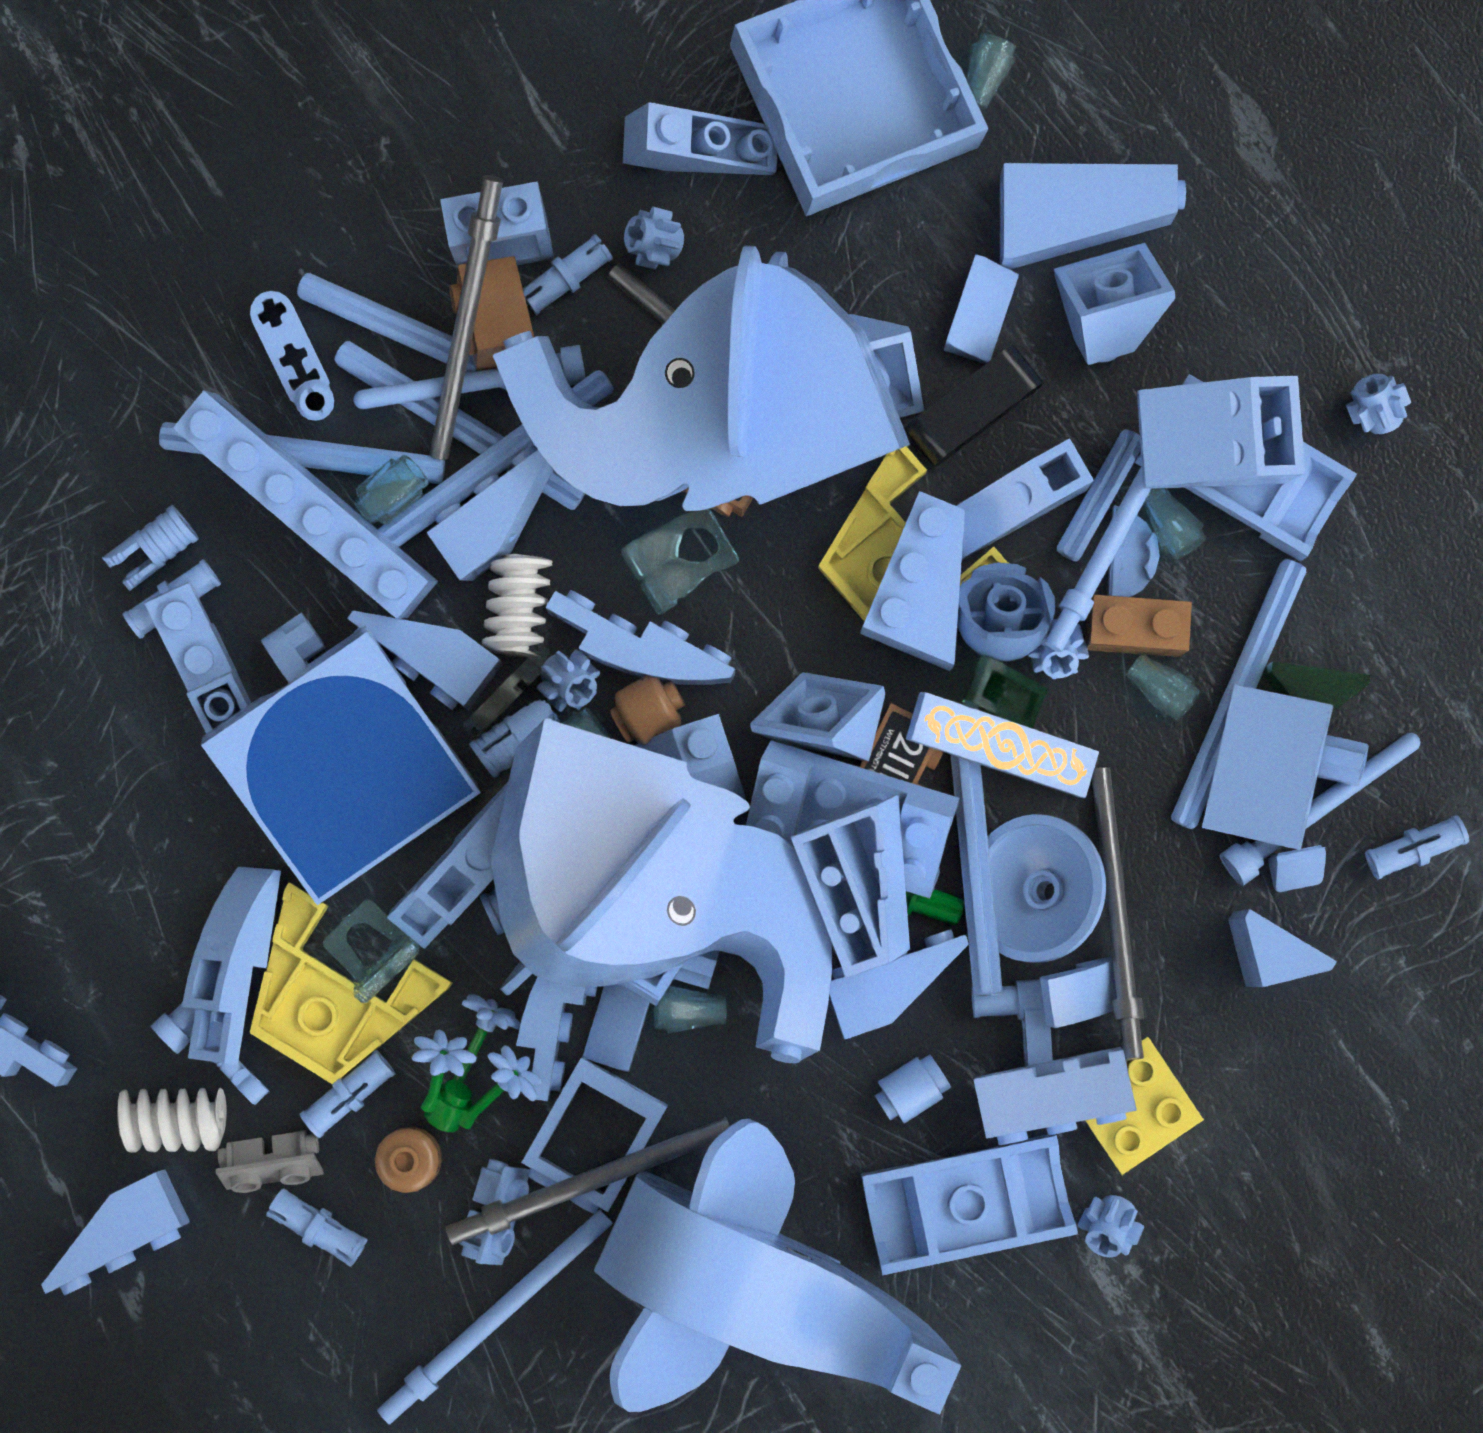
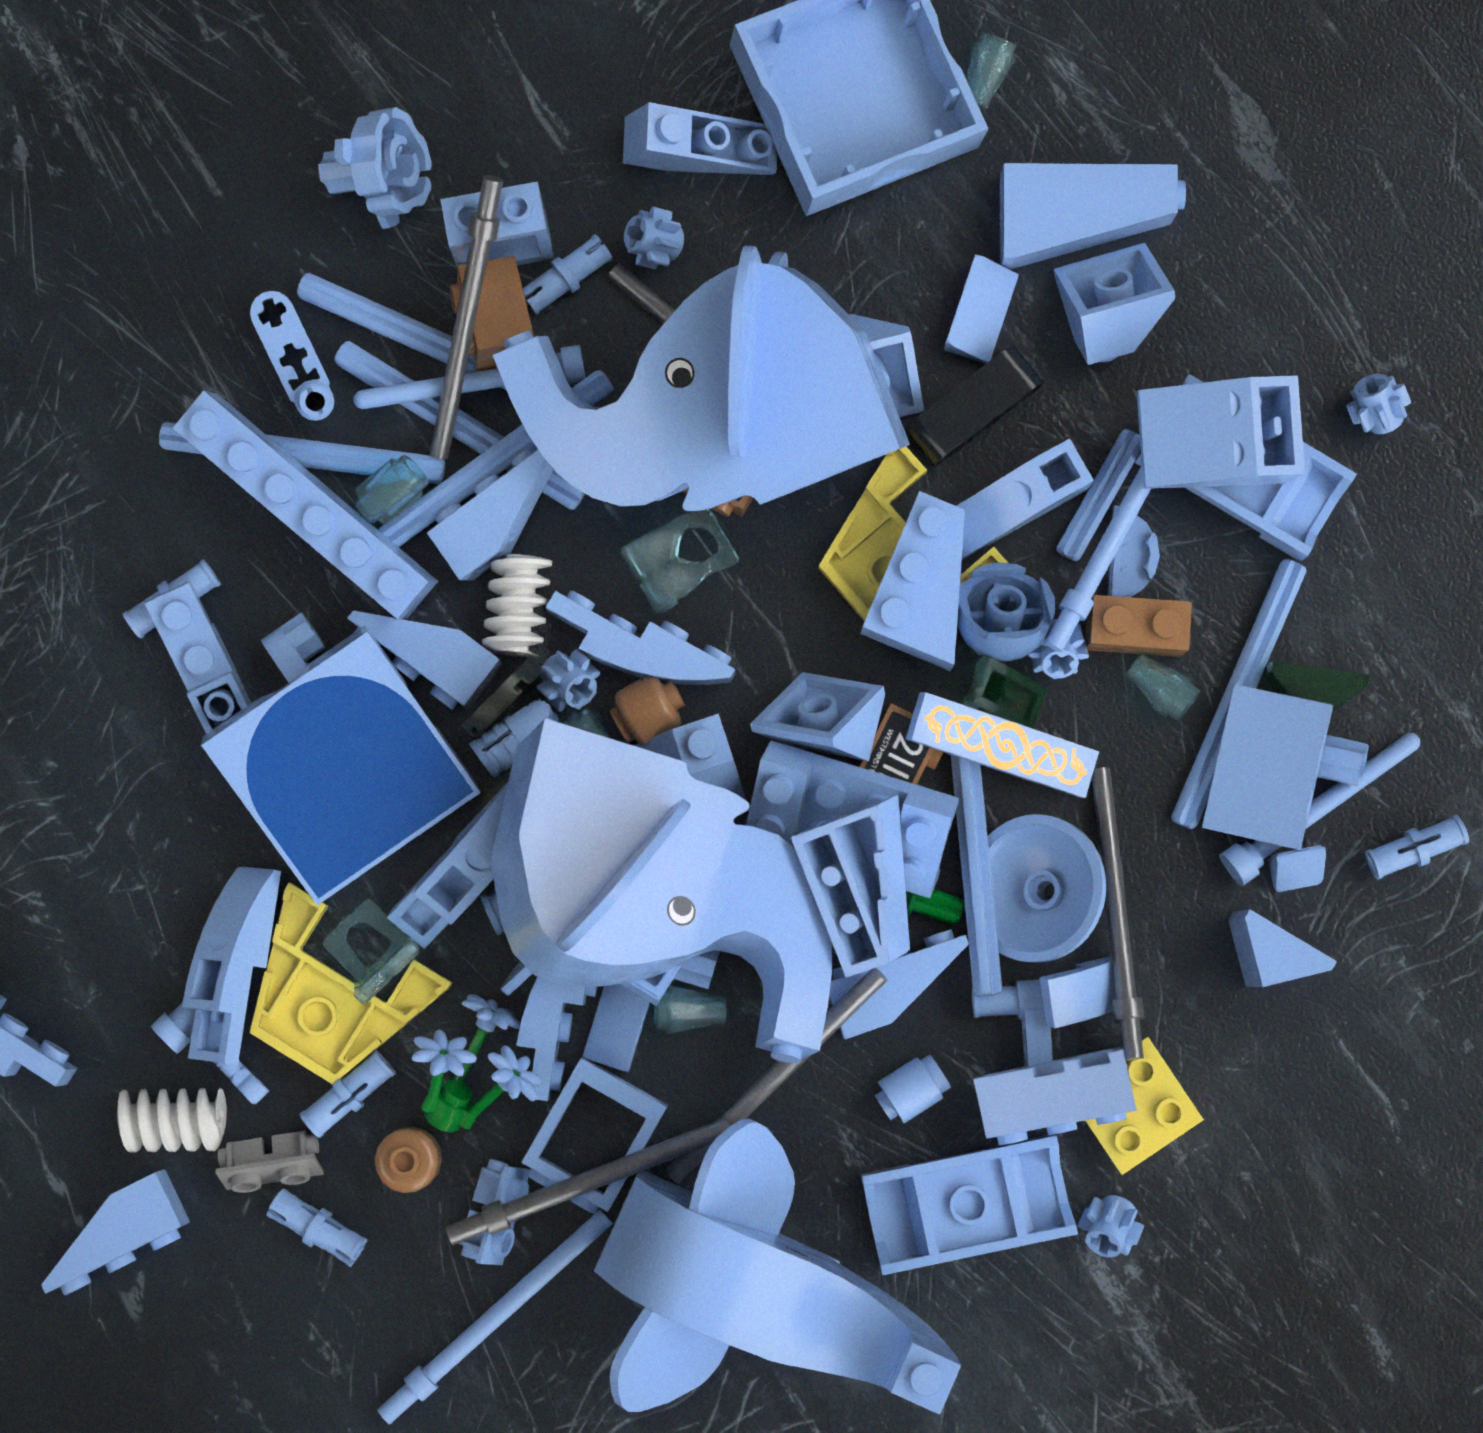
(158, 540): light blue hinge -> none
(378, 161): none -> light blue piece
(780, 1071): none -> flat silver bar
(1173, 524): clear light blue cone -> none

